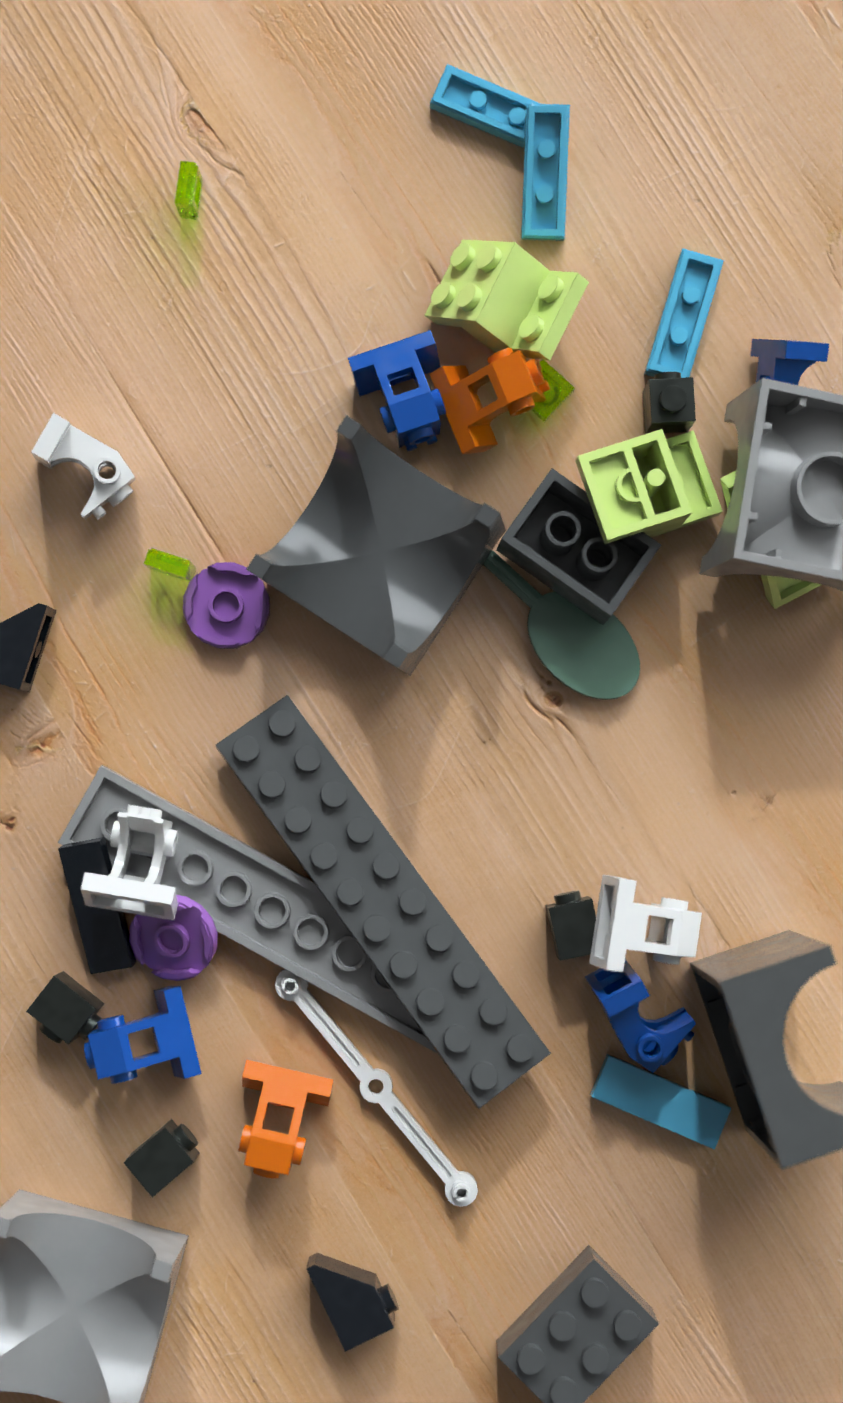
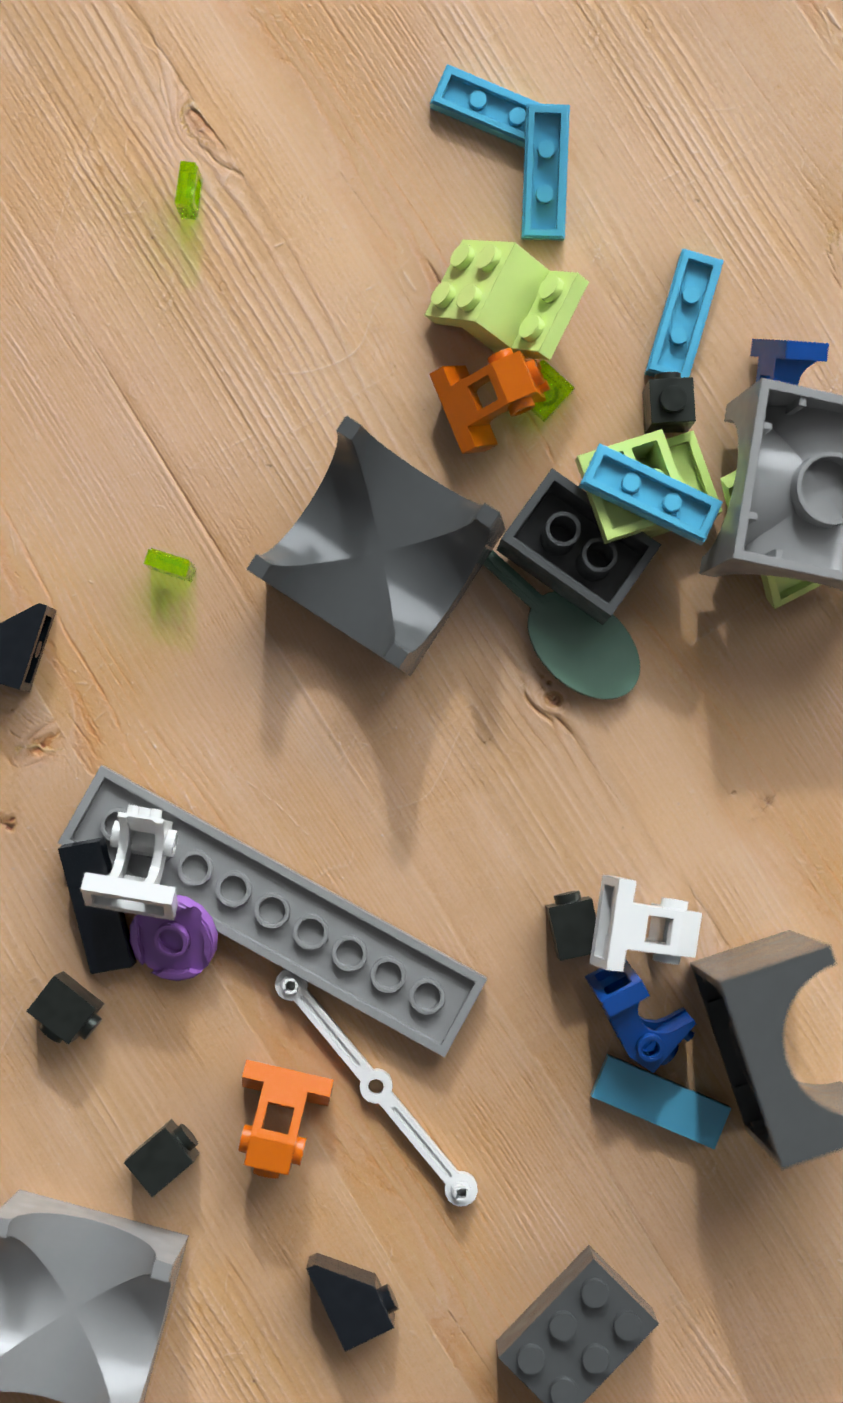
(65, 443): white tile -> none
(111, 1050): blue tile -> none
(226, 605): medium lavender tile -> none
(383, 901): dark grey plate -> none
(412, 413): blue tile -> none
(650, 494): none -> medium azure tile

